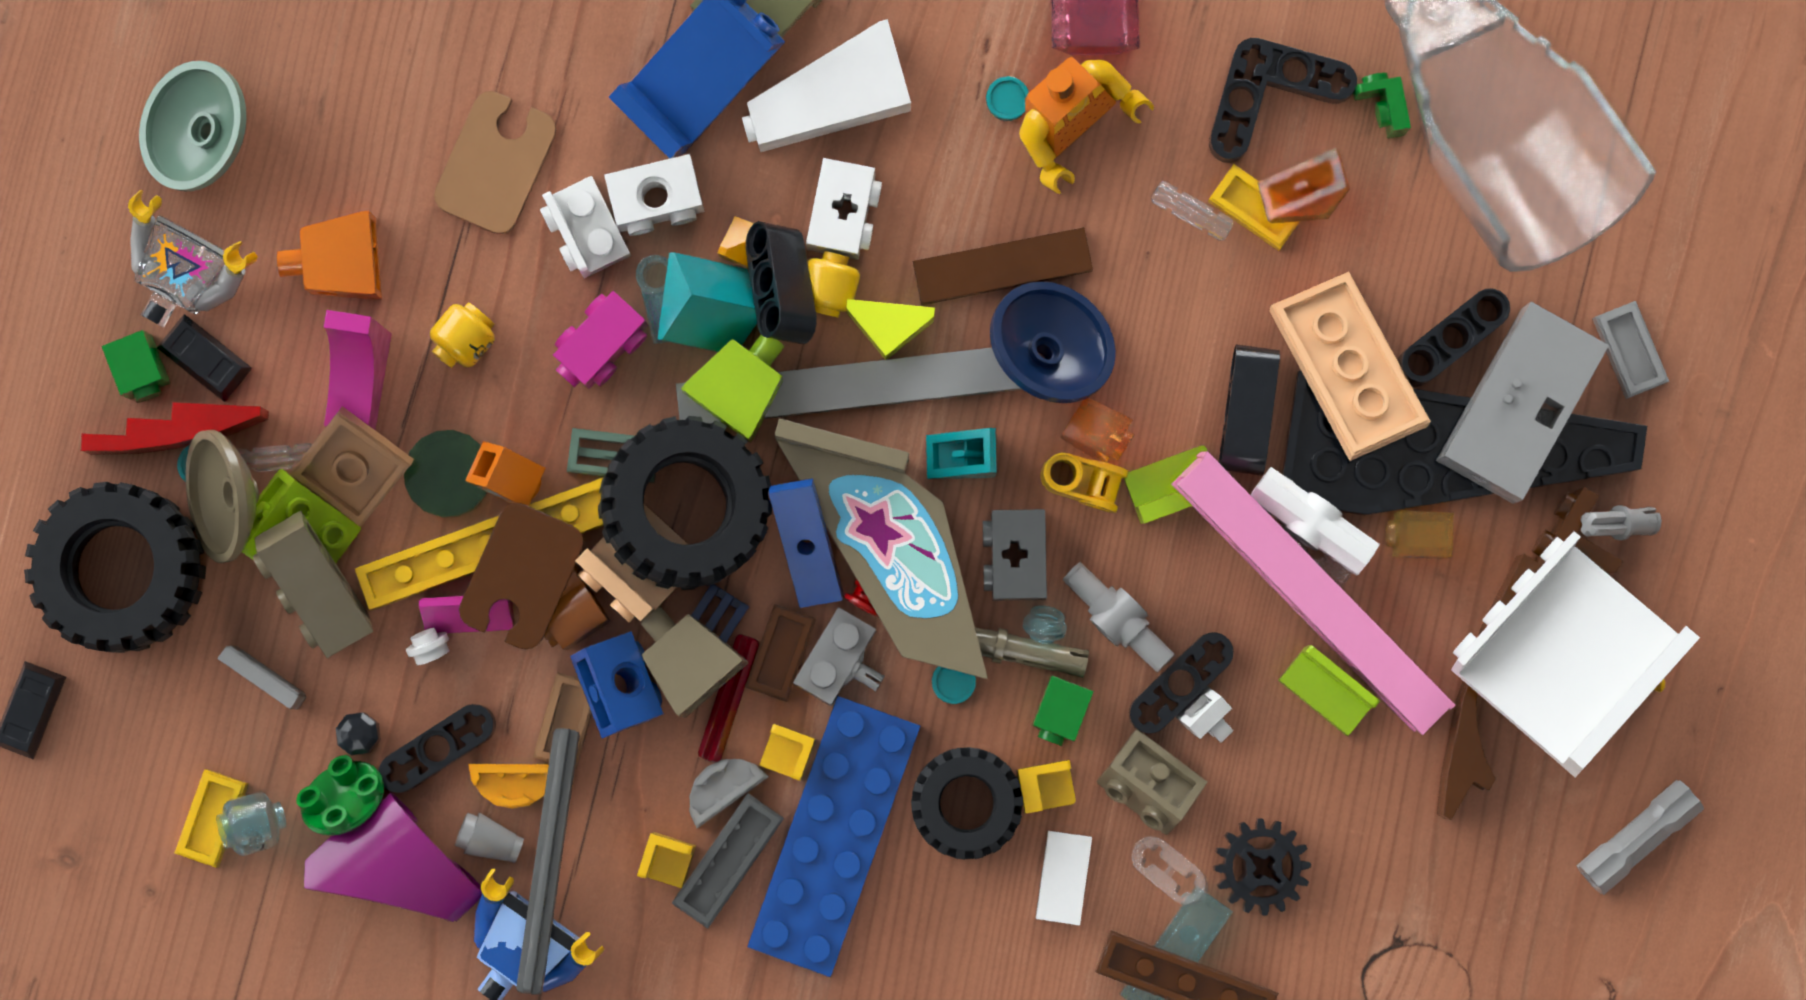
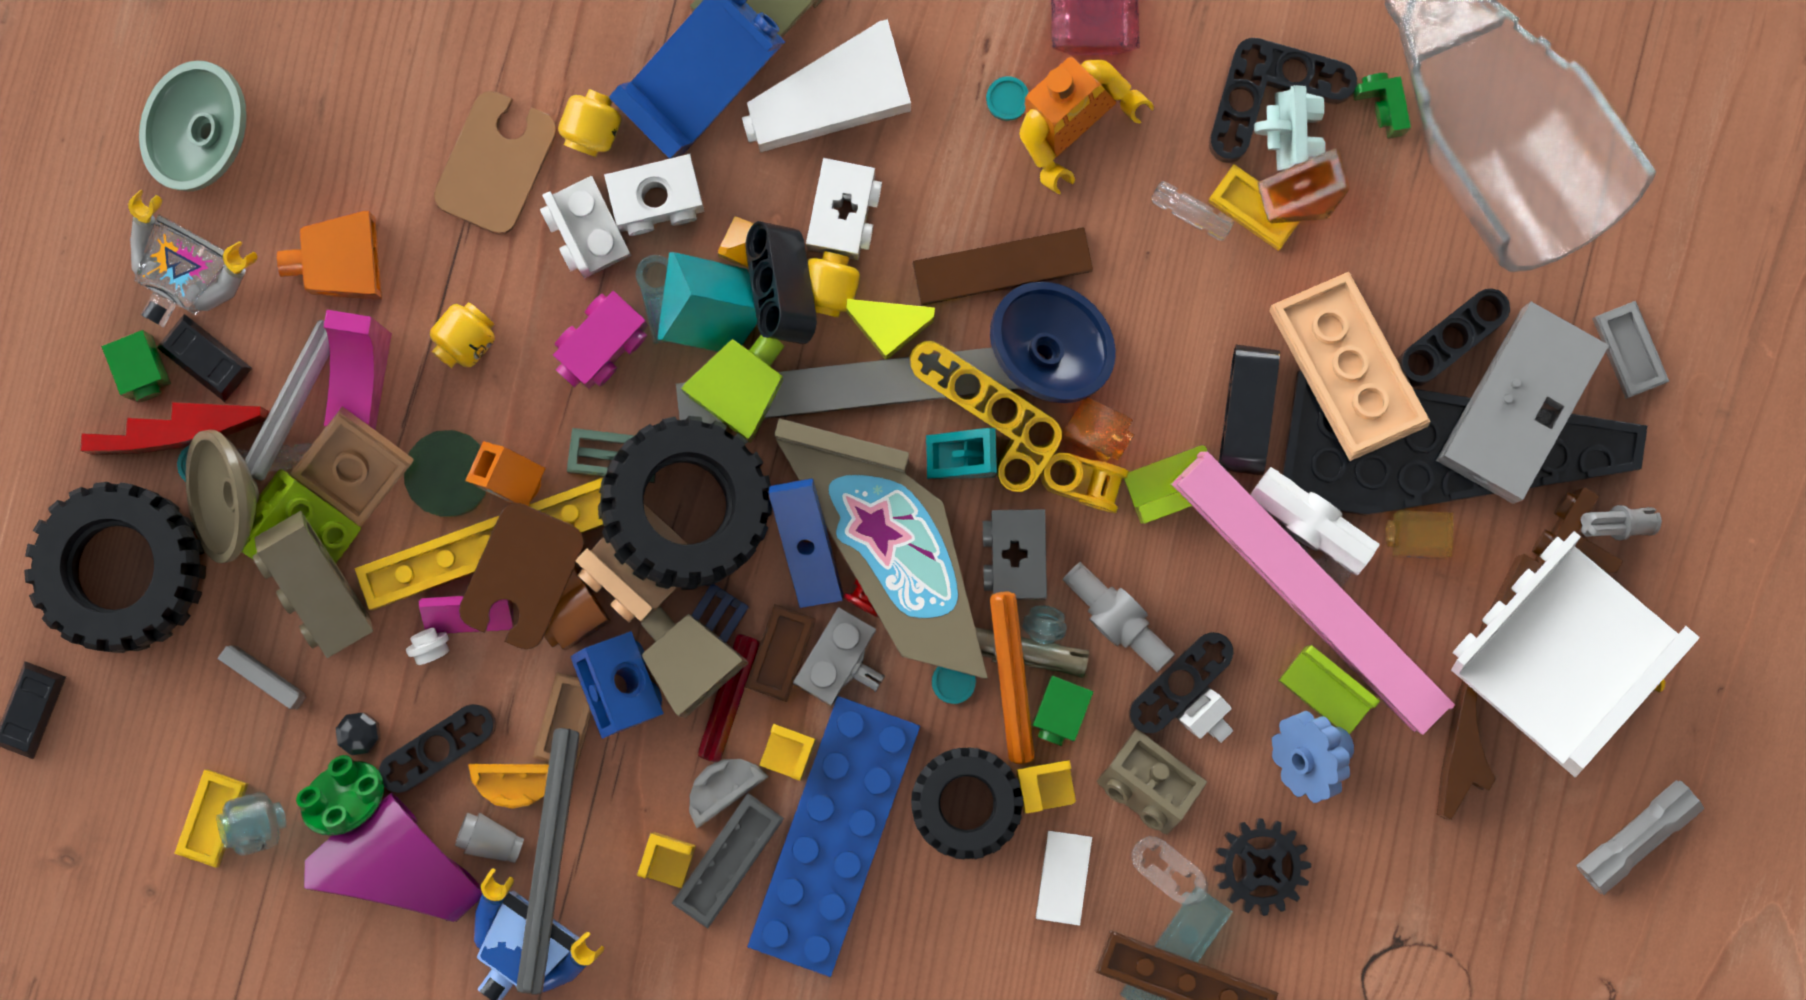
(289, 403): none -> light grey axle
(589, 123): none -> yellow head
(981, 406): none -> yellow beam
(1012, 677): none -> orange axle
(1288, 127): none -> light aqua hips
(1312, 756): none -> medium blue plant

